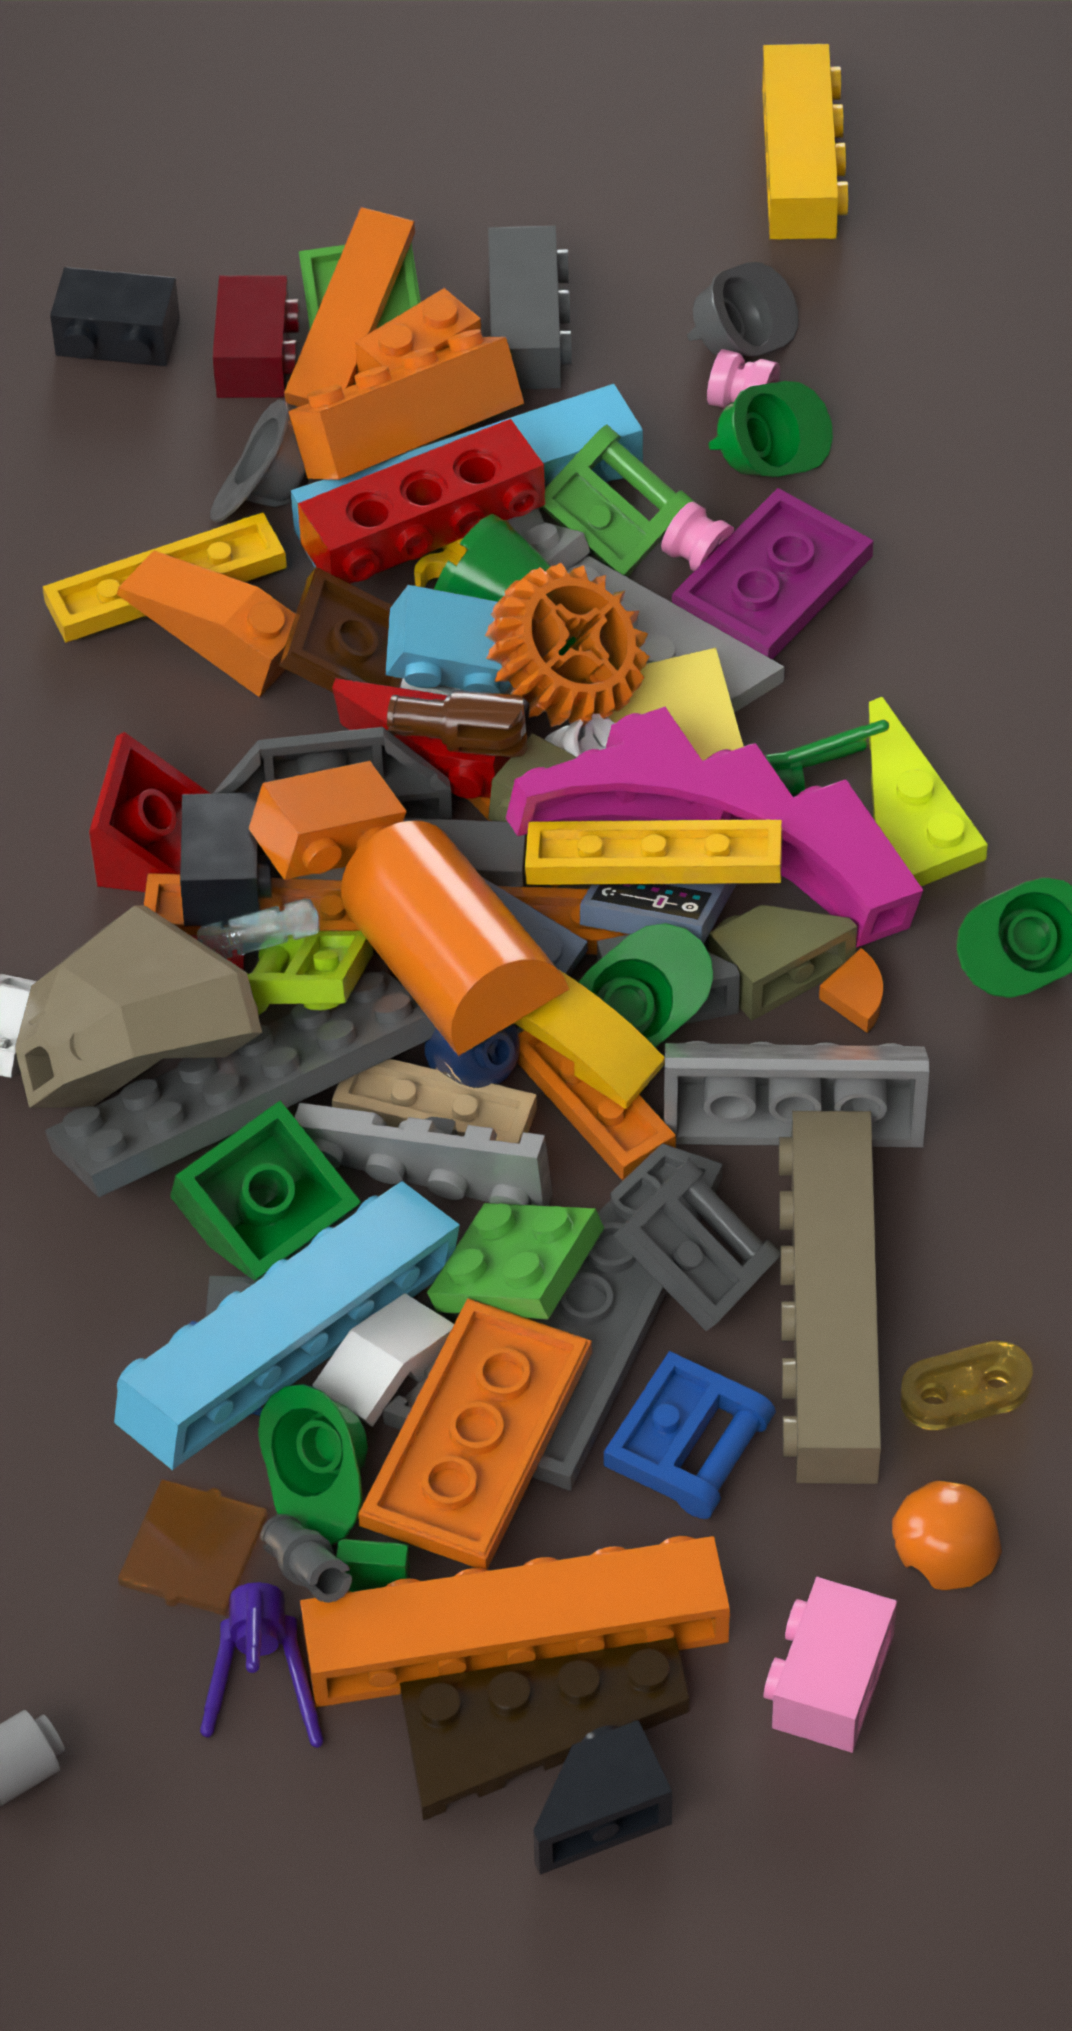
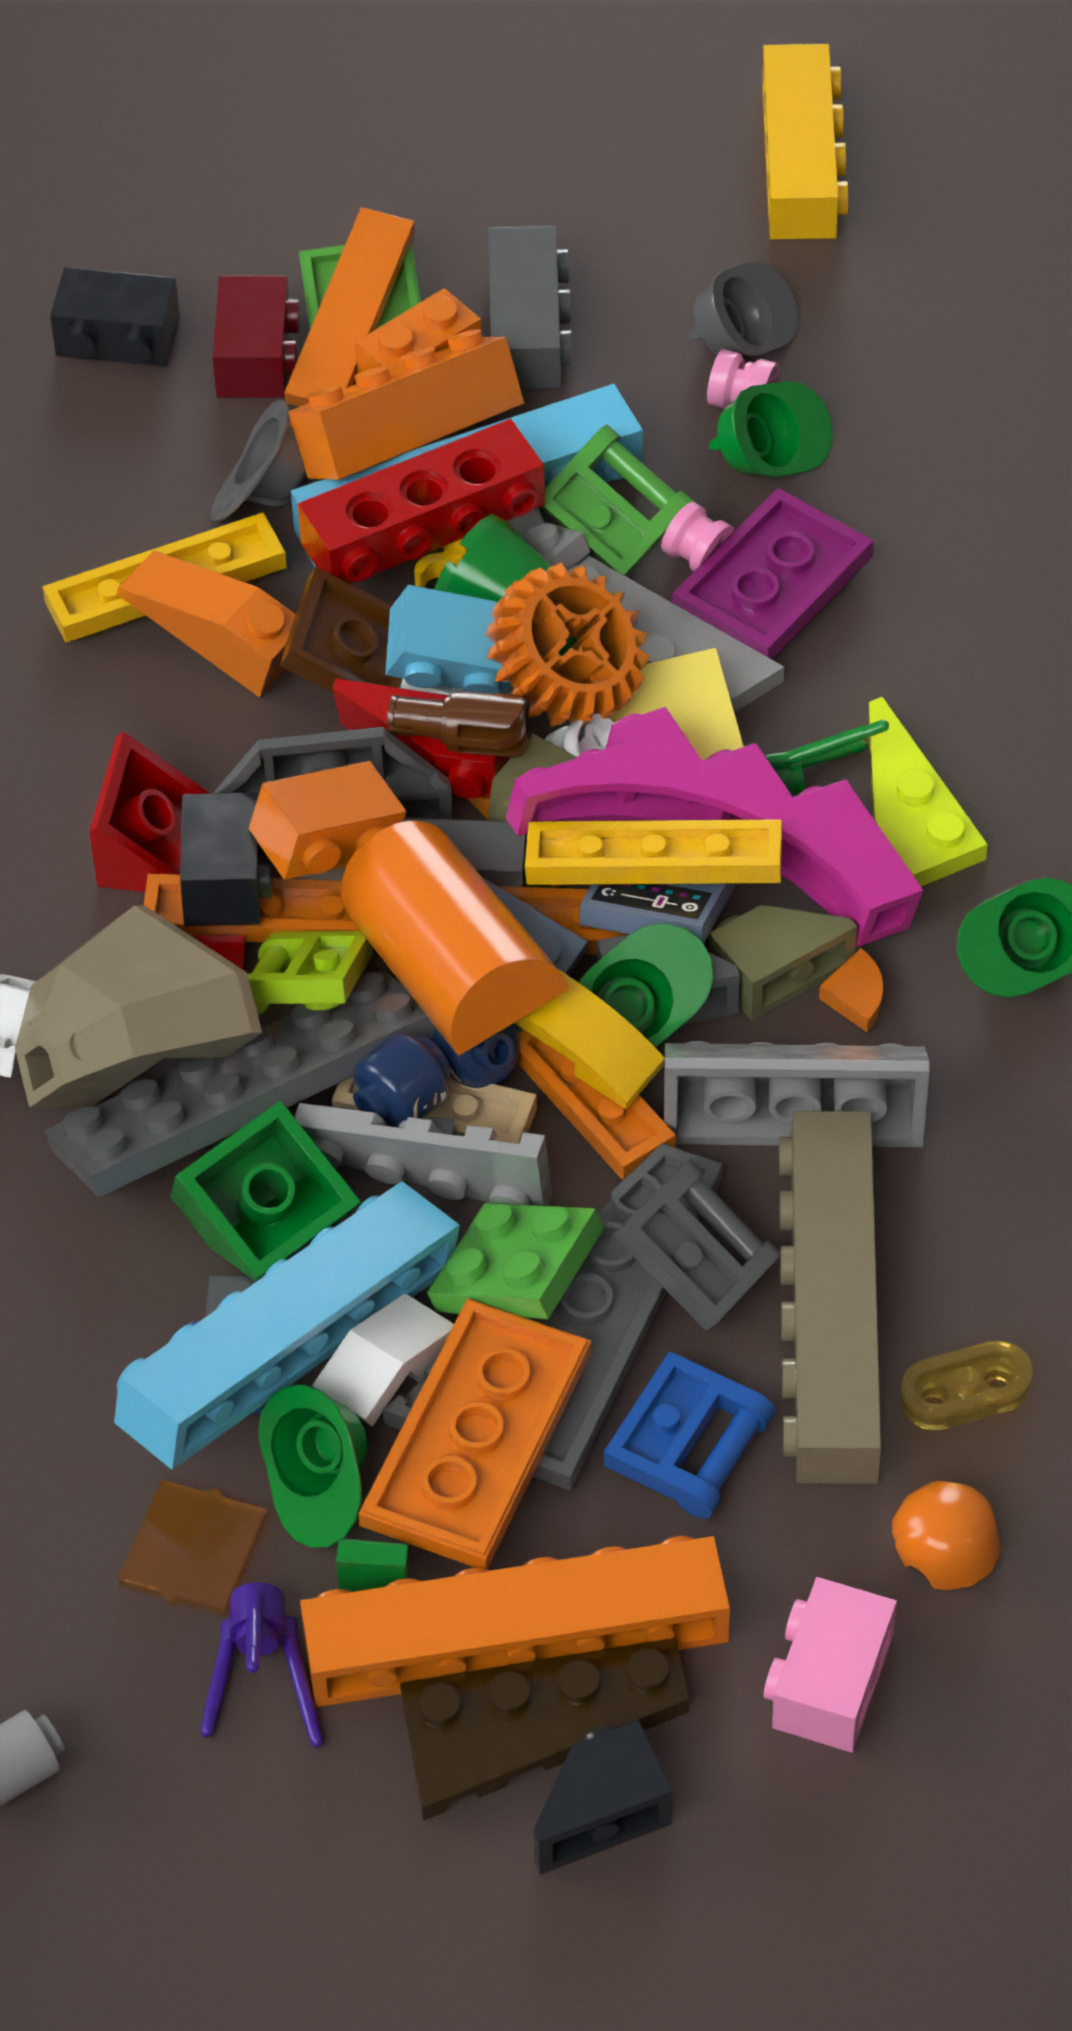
(261, 929): clear light blue axle -> none
(306, 1558): dark grey pin -> none
(402, 1079): none -> dark blue head

